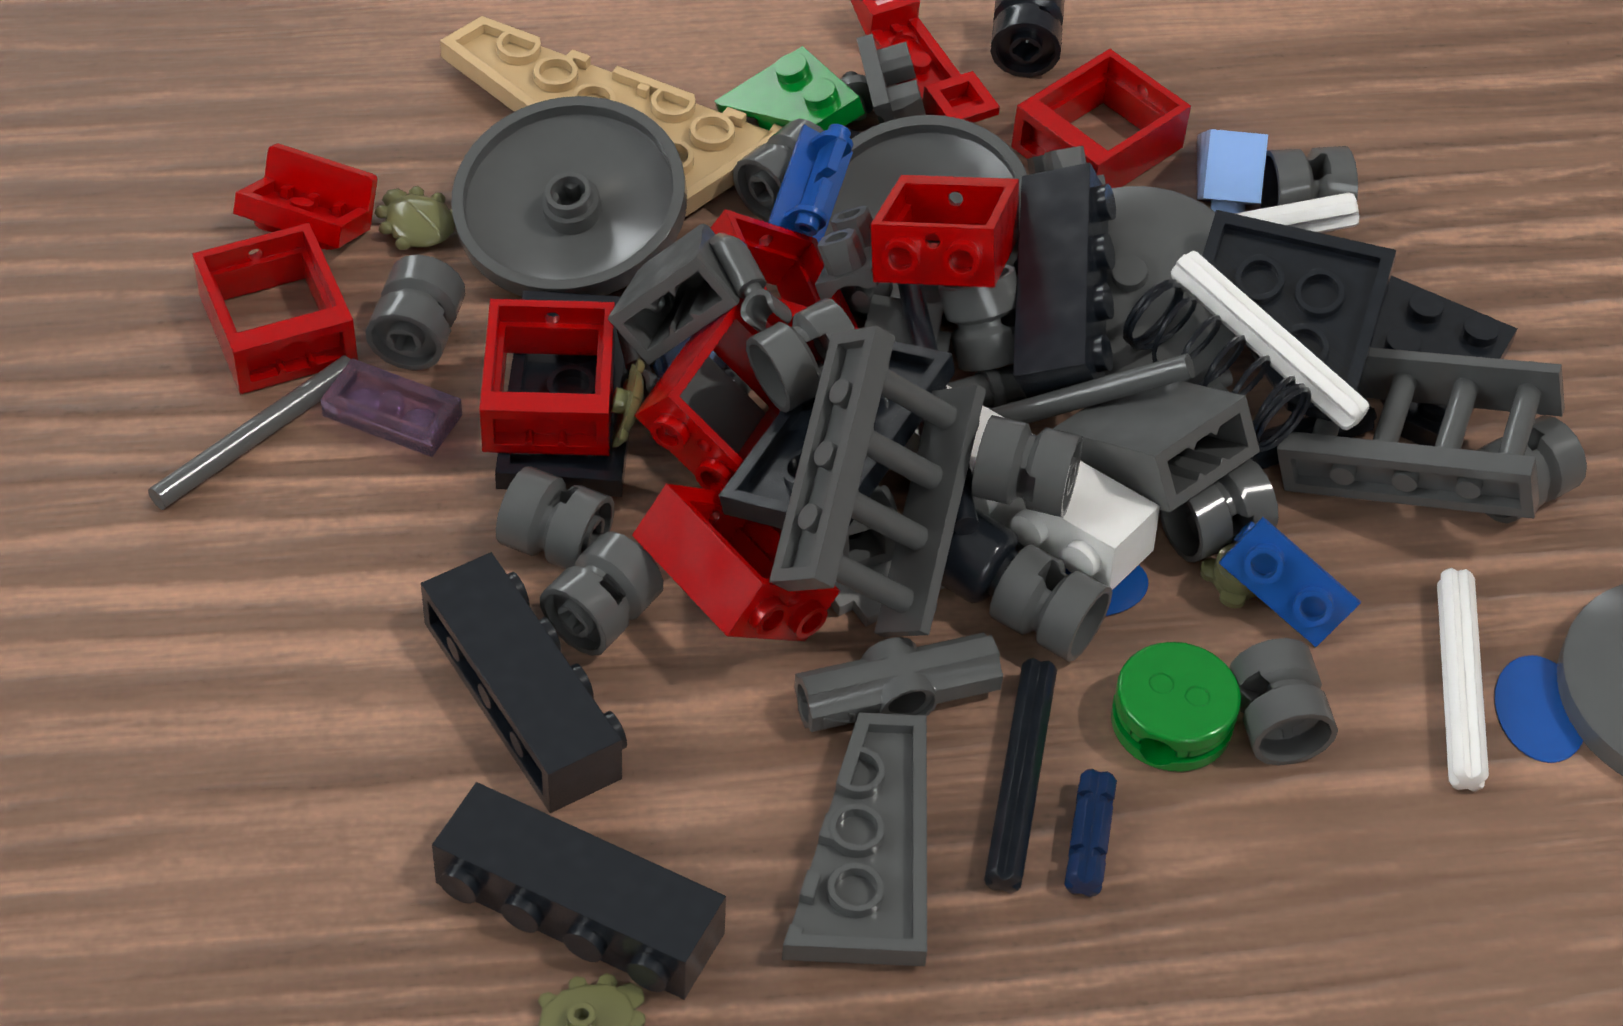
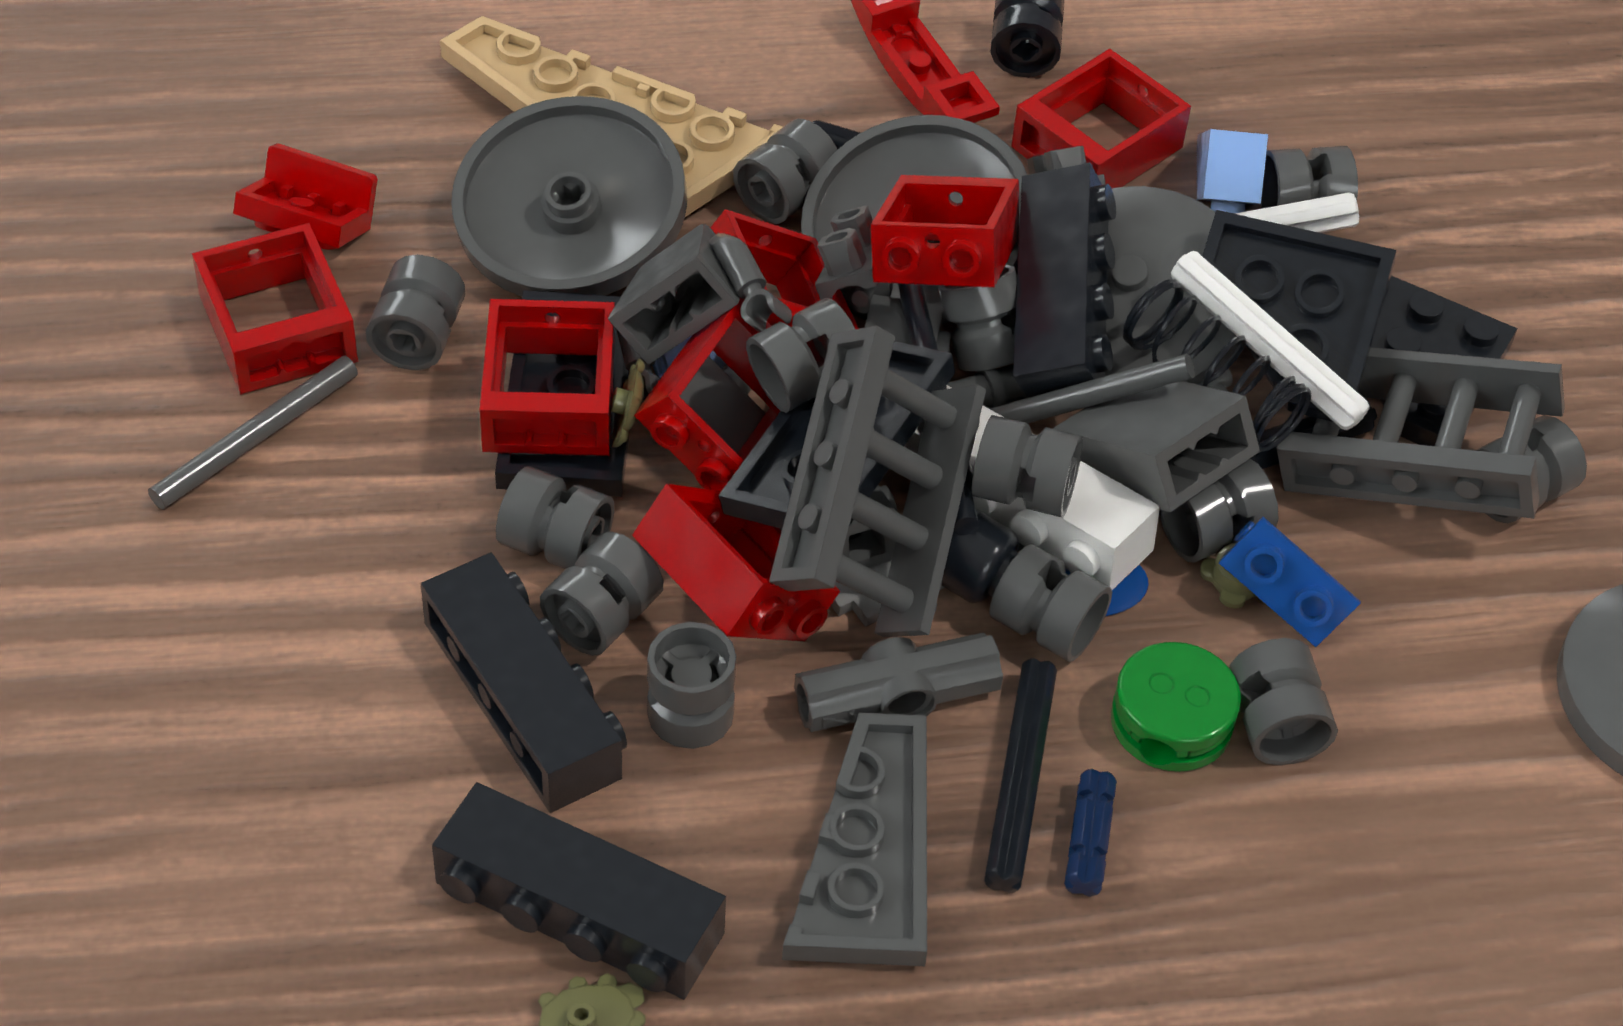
(391, 407): clear purple plate -> none
(415, 218): olive piece -> none
(691, 684): none -> dark grey wheel
(793, 90): wing -> none
(813, 180): blue hinge -> none
(882, 69): dark grey hips -> none
(1462, 680): white axle -> none
(1533, 710): blue sticker -> none

